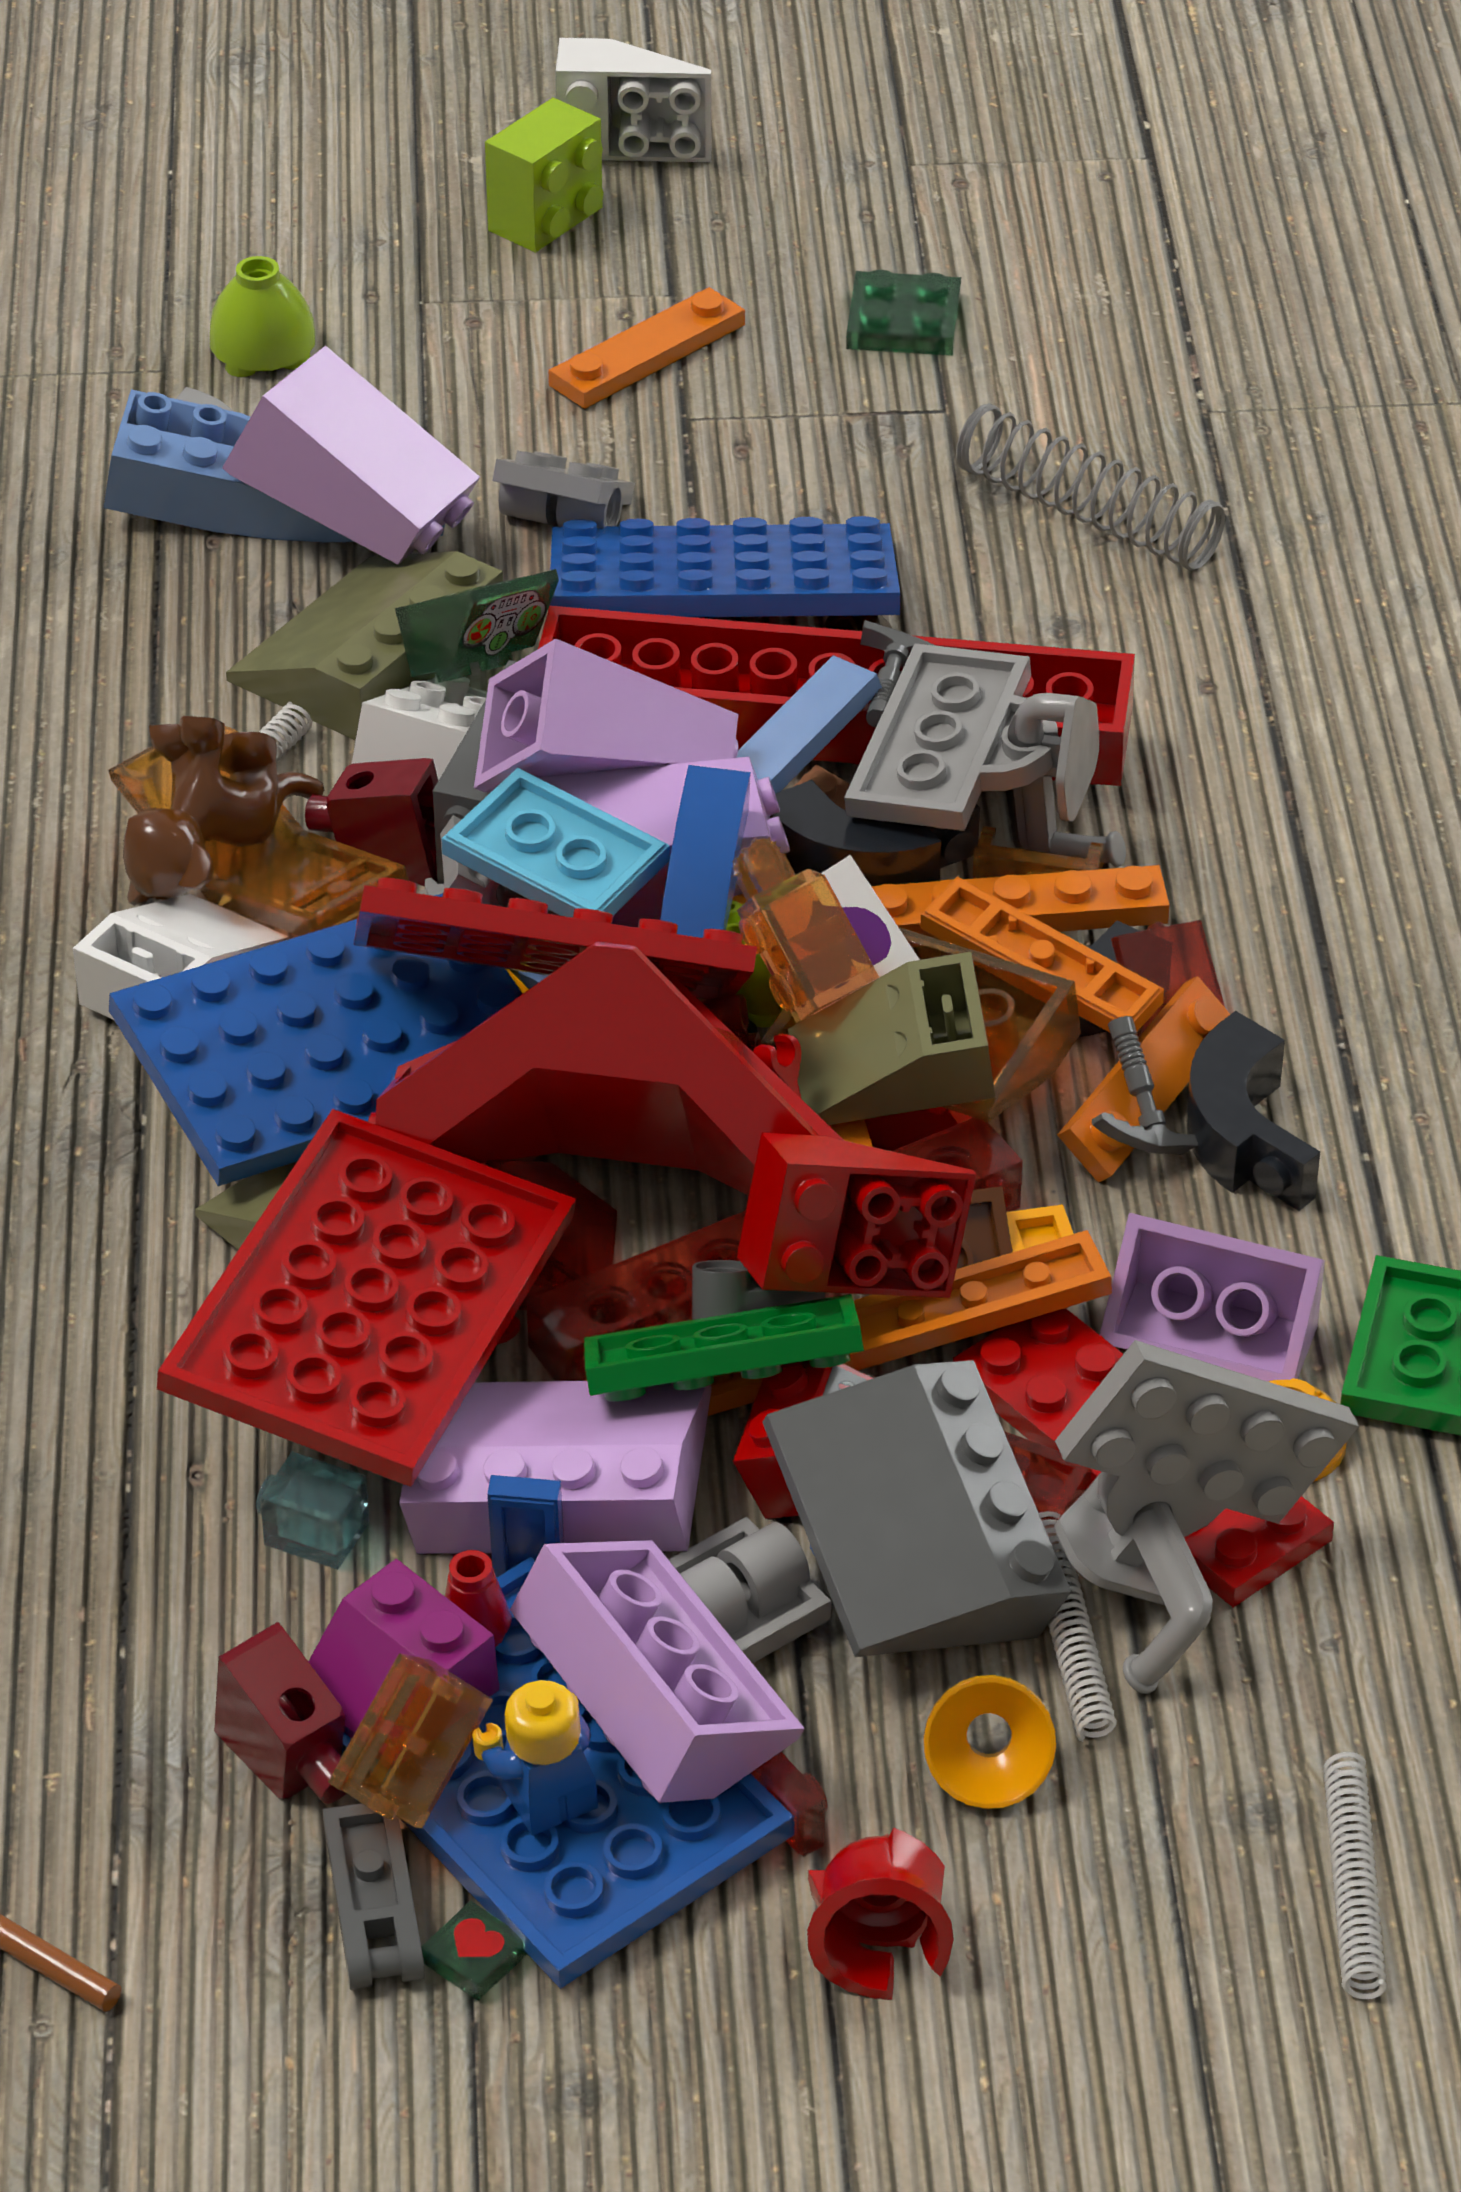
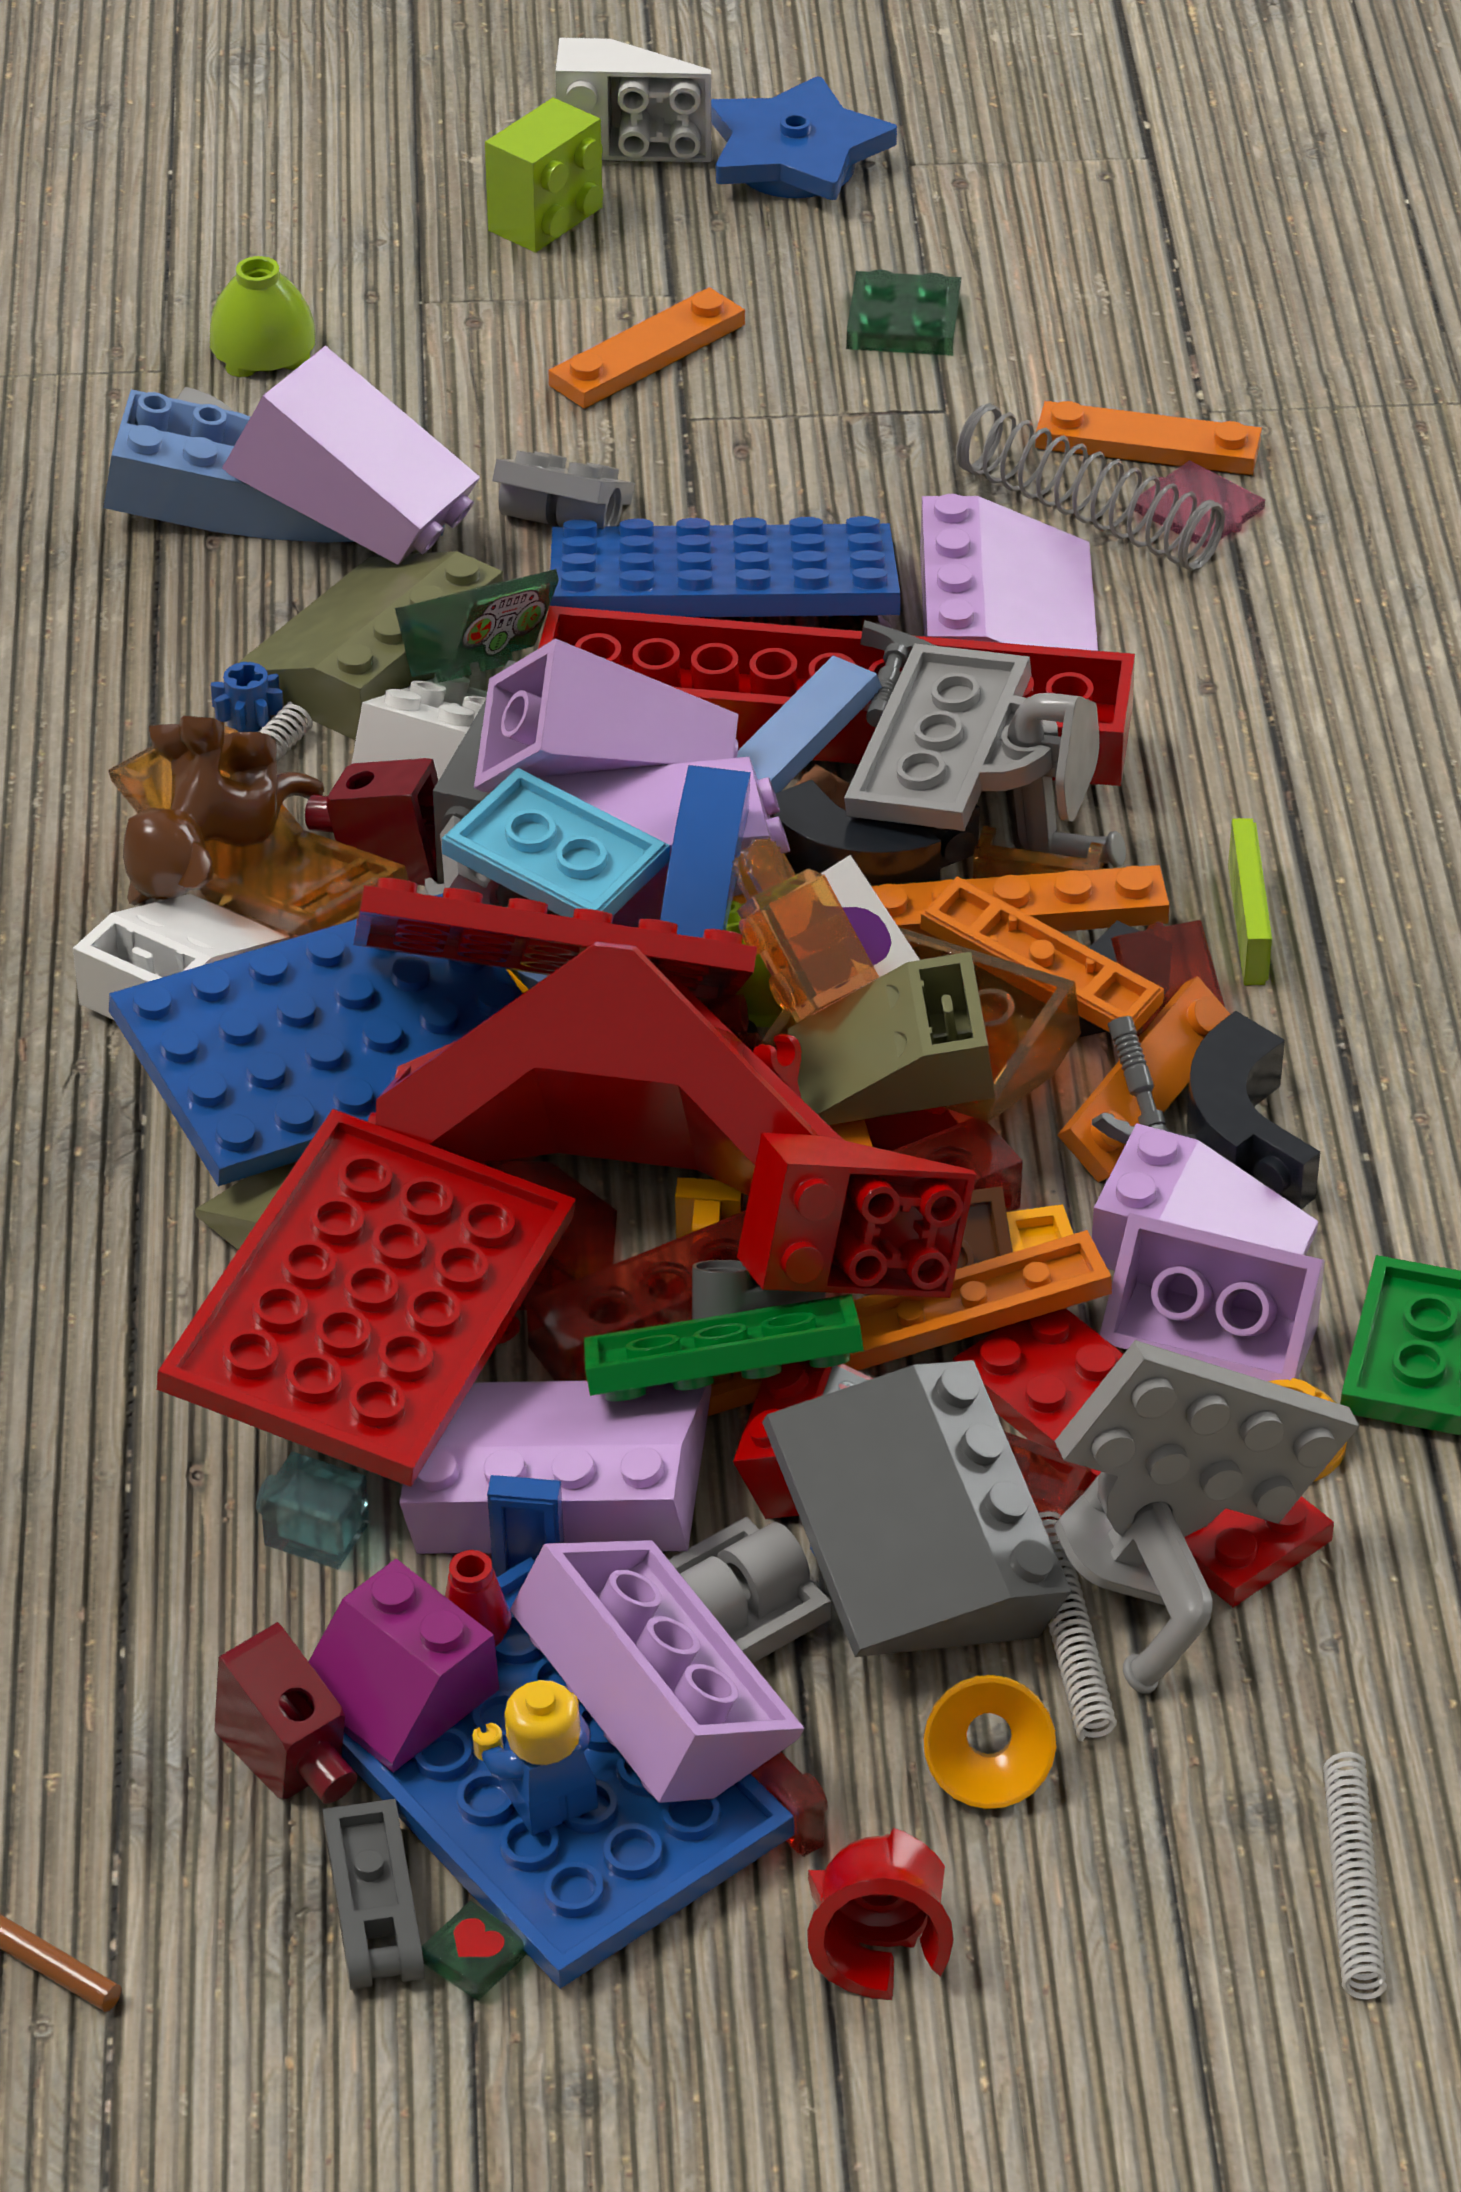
(246, 697): none -> blue gear
(410, 1740): clear orange hinge -> none
(704, 1203): none -> light orange tile
(795, 141): none -> blue plate
(1003, 576): none -> lavender slope
(1151, 437): none -> orange plate
(1196, 1188): none -> lavender slope
(1237, 502): none -> clear pink piece
(1249, 901): none -> lime tile

